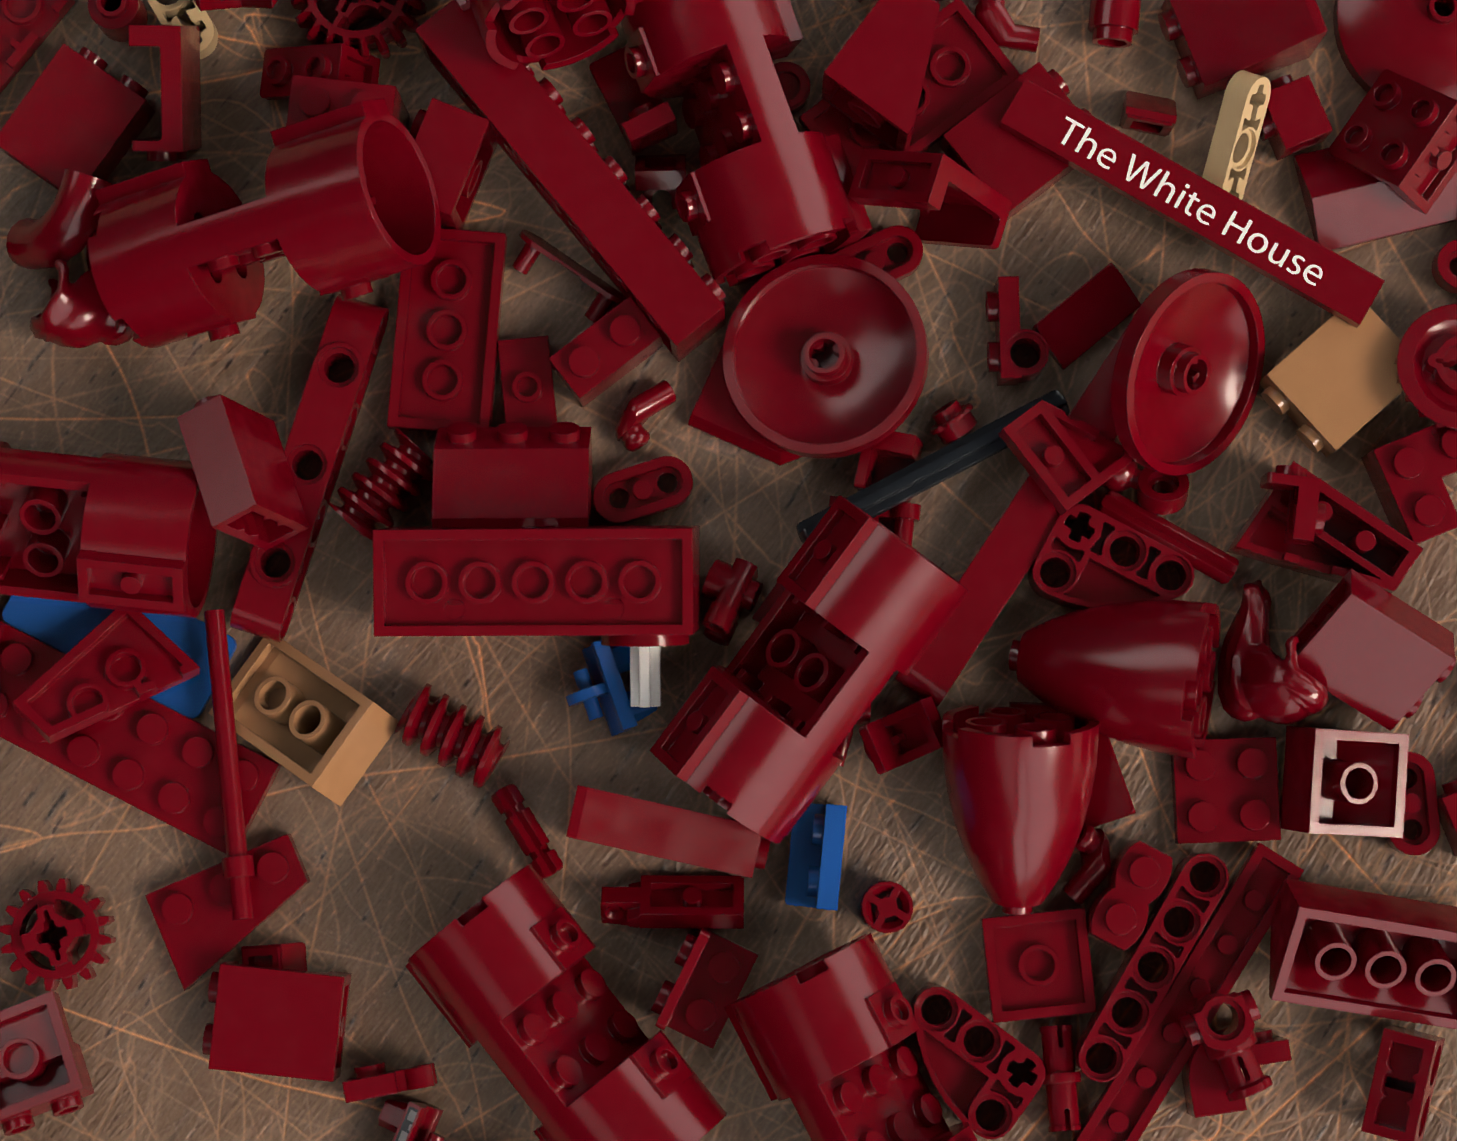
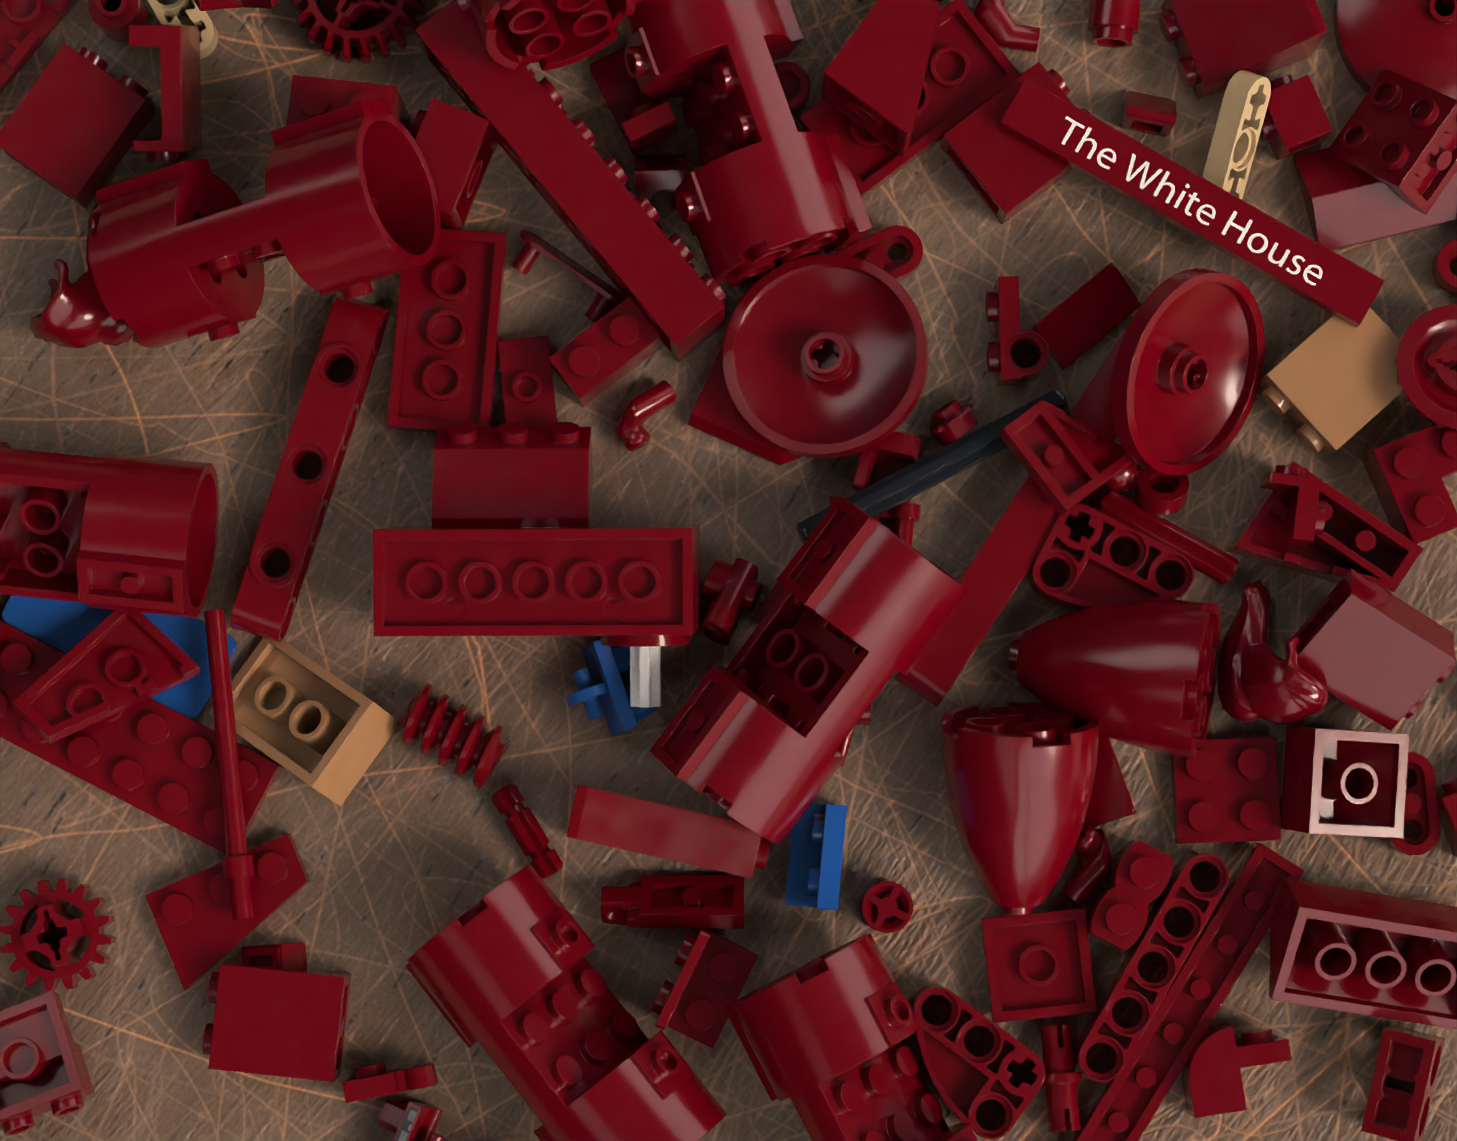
(62, 229): dark red cylinder -> none
(242, 472): dark red brick -> none
(320, 61): dark red bracket -> none
(384, 486): dark red piece -> none
(642, 487): dark red plate -> none
(903, 735): dark red bracket -> none
(951, 200): dark red panel -> none
(1231, 1043): dark red connector -> none

